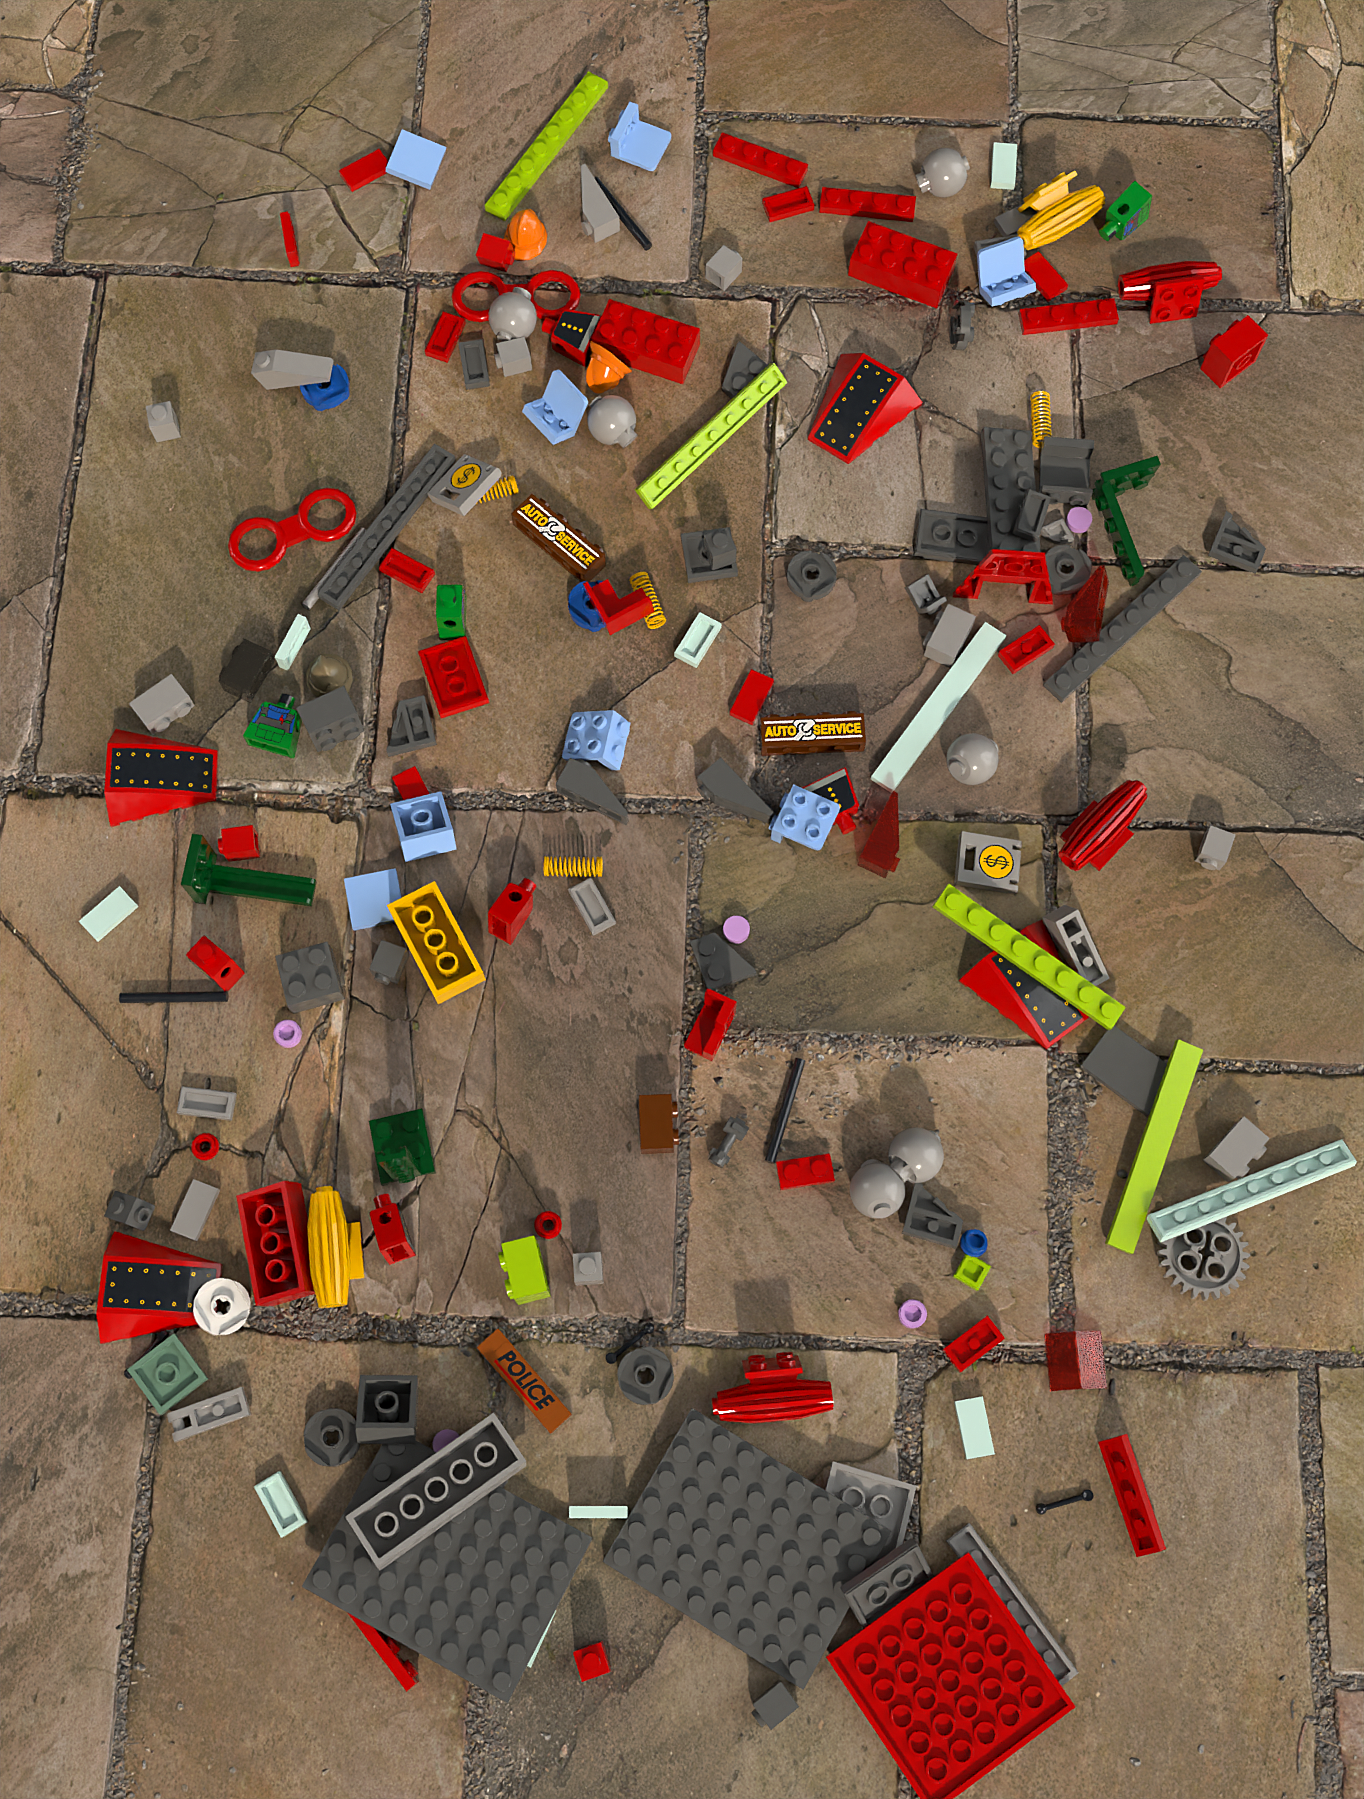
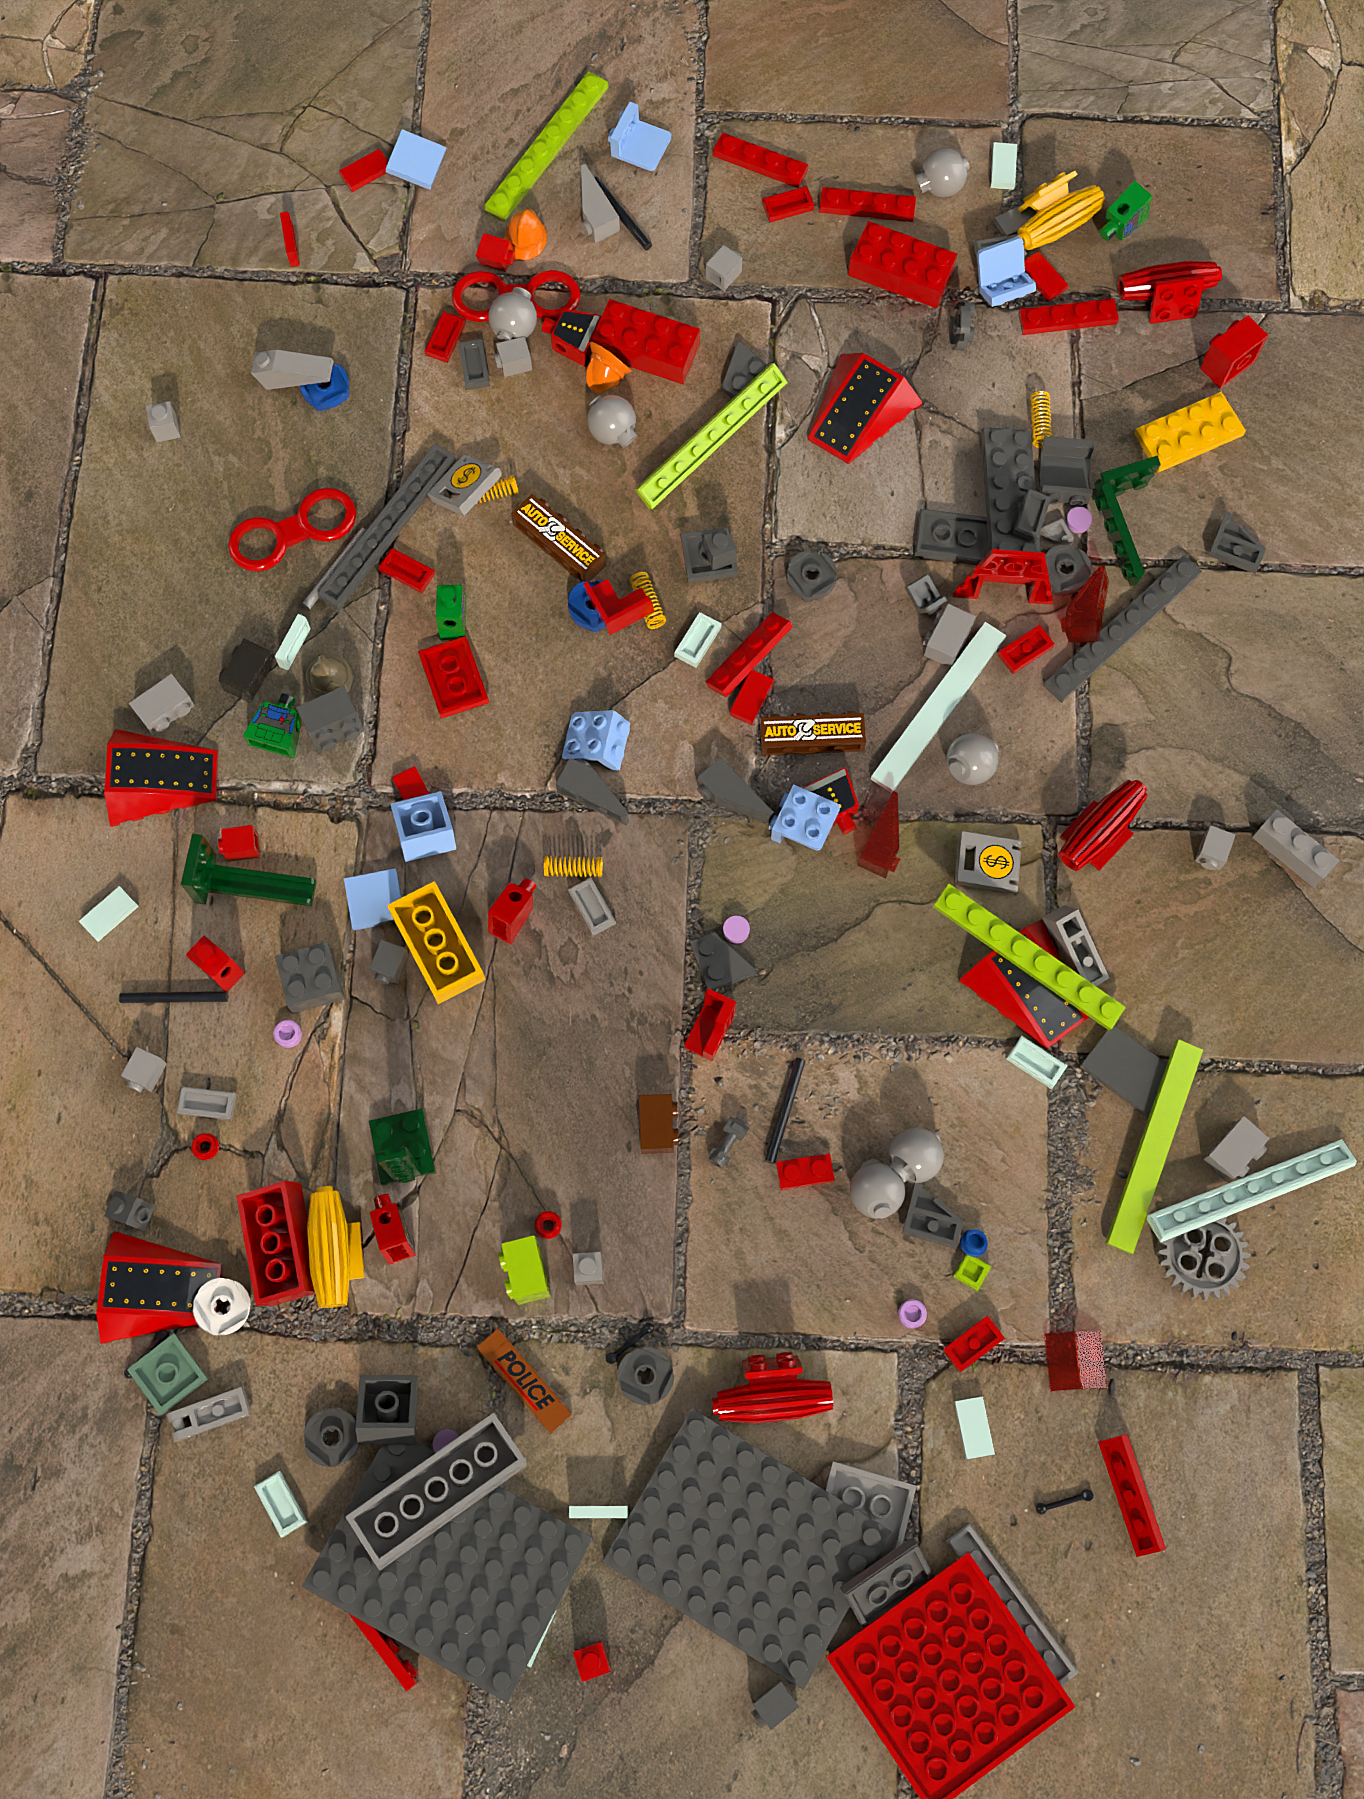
(143, 1070): none -> light grey brick
(195, 1210): light grey tile -> none
(411, 728): dark grey wing -> none
(558, 410): light blue bracket -> none
(749, 654): none -> red plate
(1036, 1062): none -> light aqua tile
(1190, 431): none -> yellow plate
(1295, 848): none -> light grey brick

